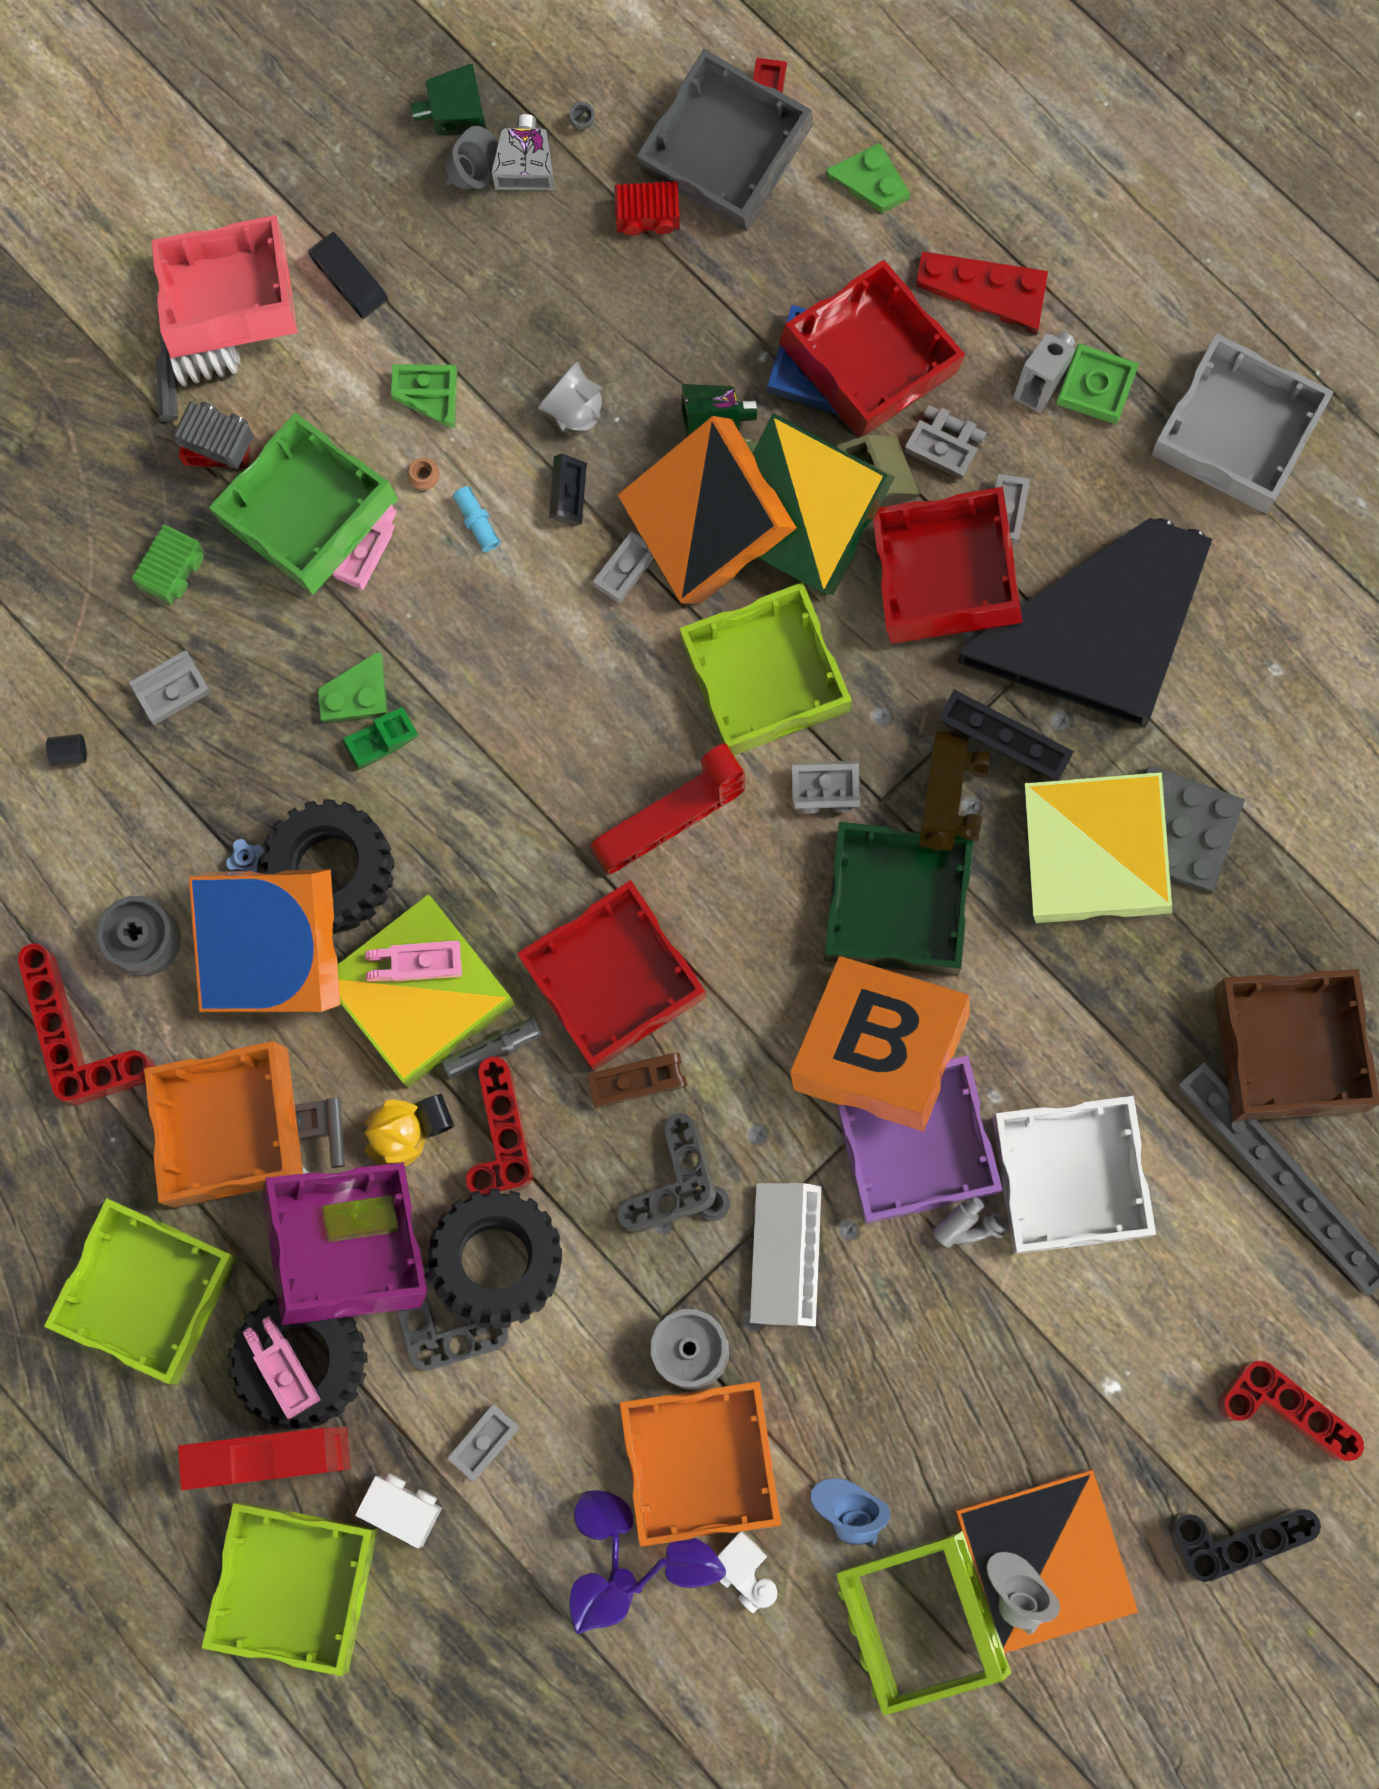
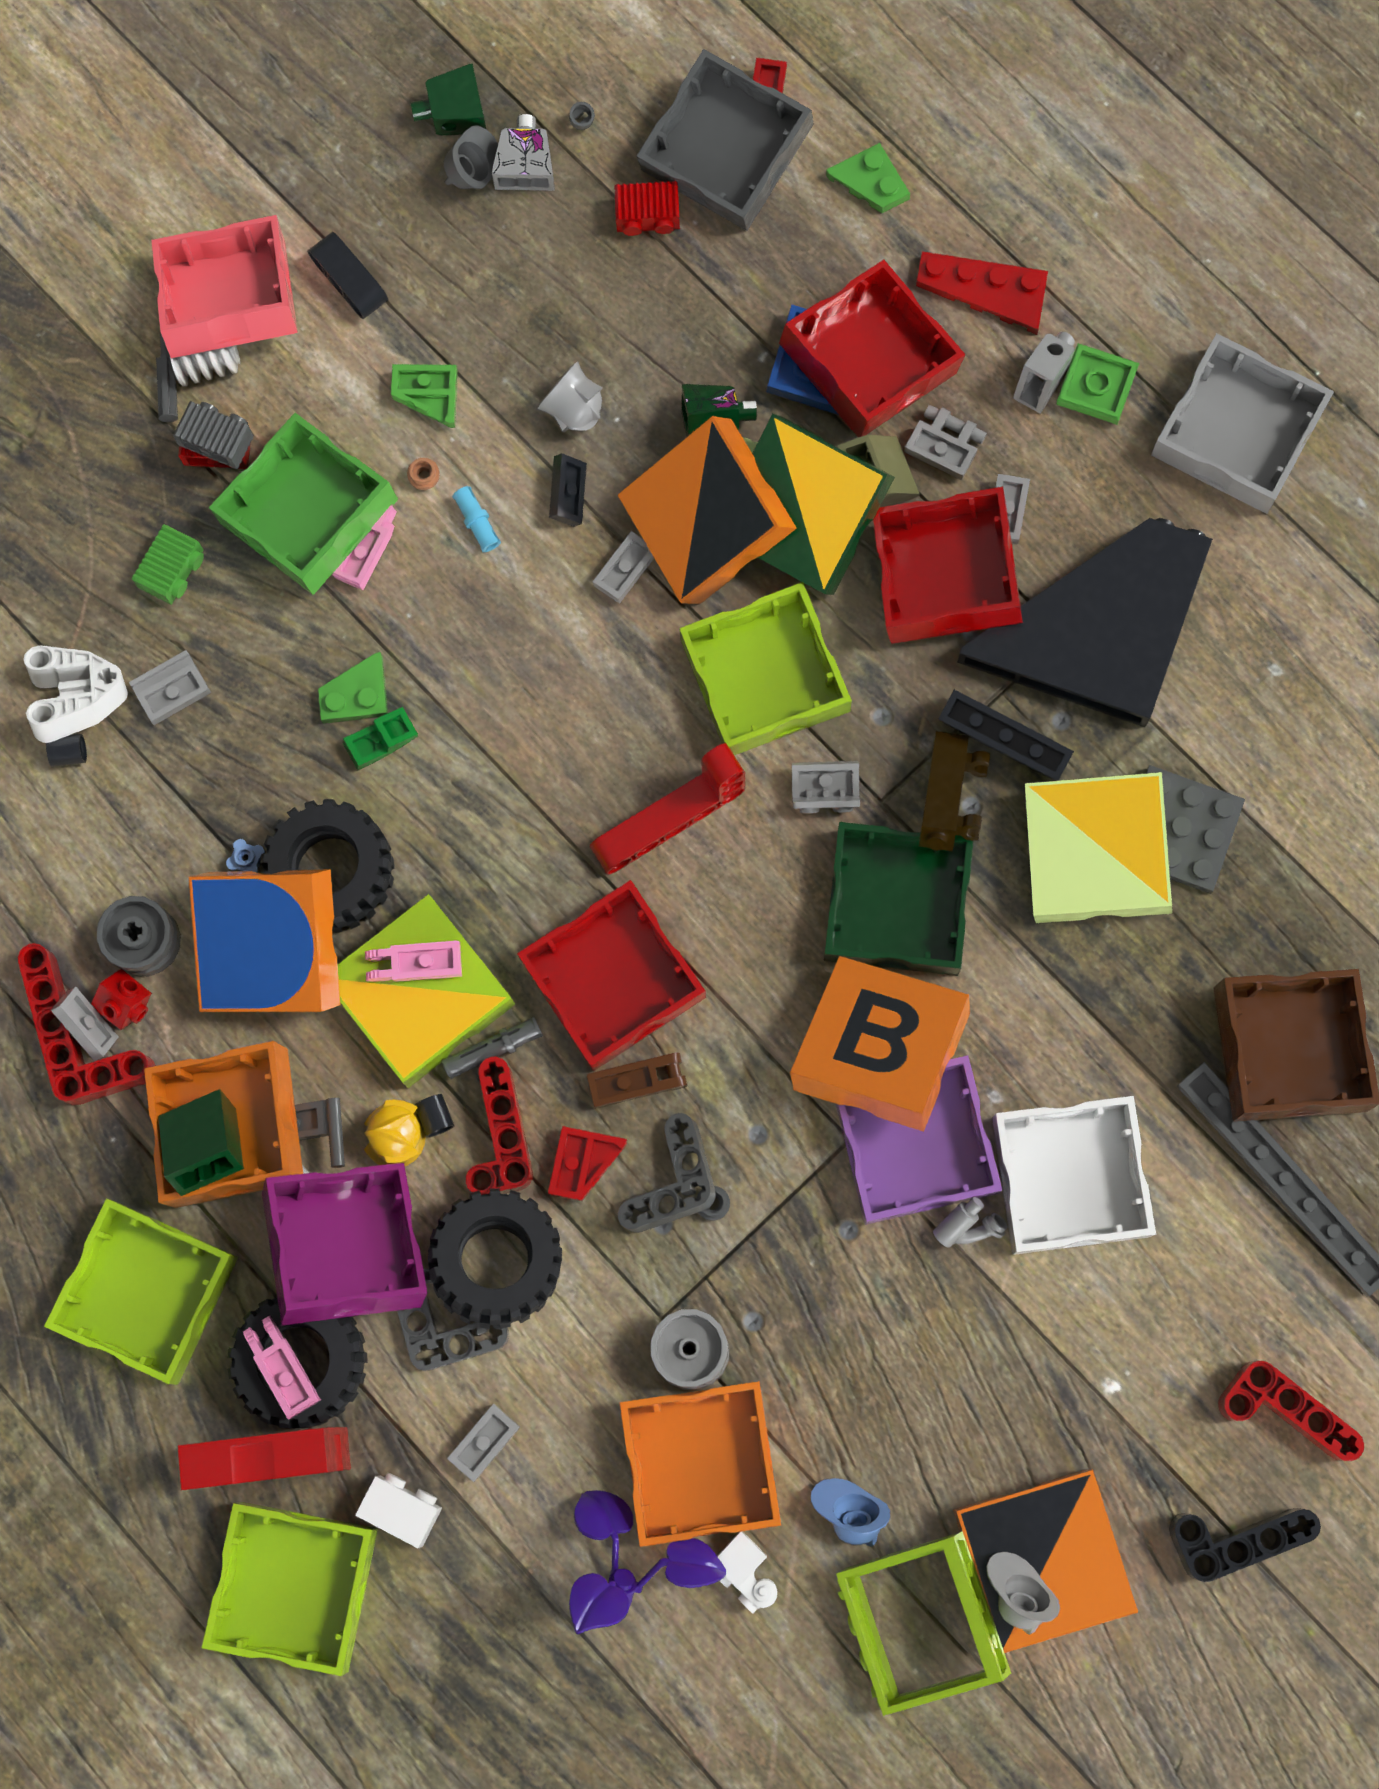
(85, 1023): none -> light grey plate
(87, 690): none -> white connector
(121, 999): none -> red brick
(200, 1142): none -> dark green brick
(359, 1218): clear neon green plate -> none
(582, 1161): none -> red wing
(785, 1254): white brick -> none

